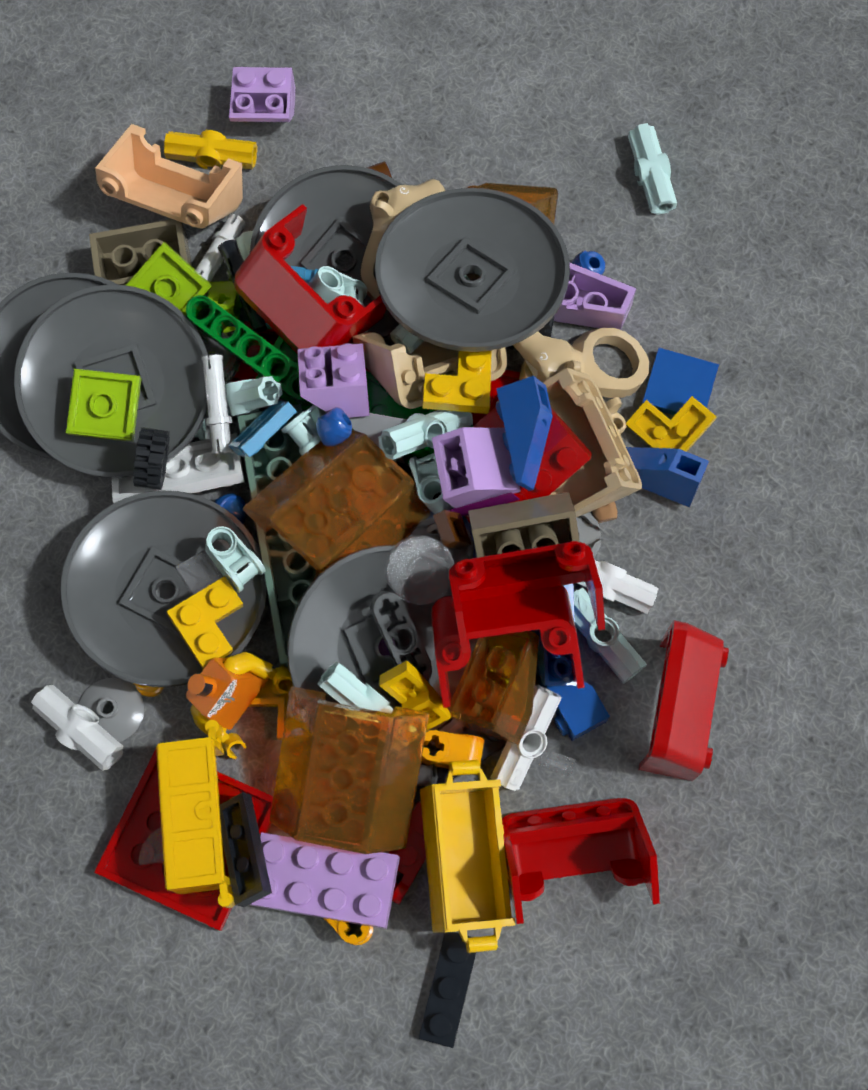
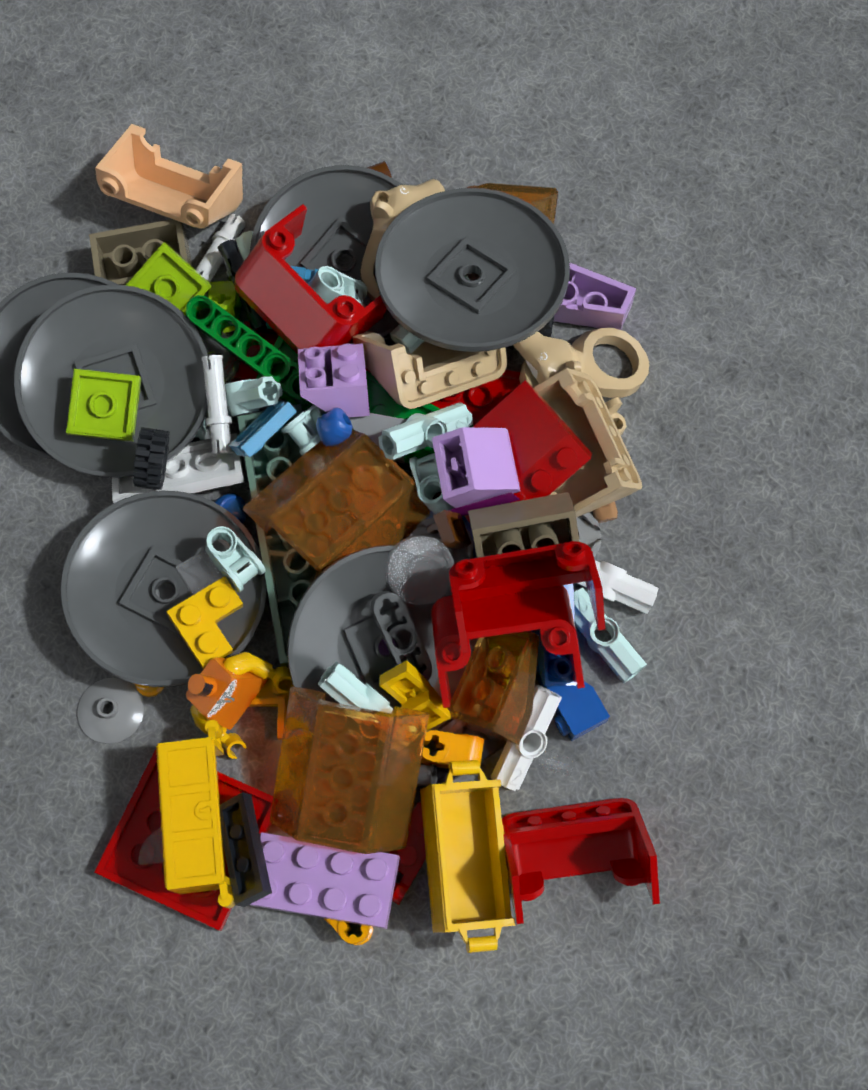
(77, 727): white piece -> none
(209, 149): yellow piece -> none
(262, 94): lavender slope -> none
(447, 991): black plate -> none
(464, 392): yellow plate -> none
(527, 421): blue slope -> none
(590, 260): blue piece -> none
(652, 168): light aqua piece -> none
(669, 472): blue slope -> none
(677, 378): blue tile -> none
(677, 433): yellow plate -> none
(685, 702): red windscreen -> none

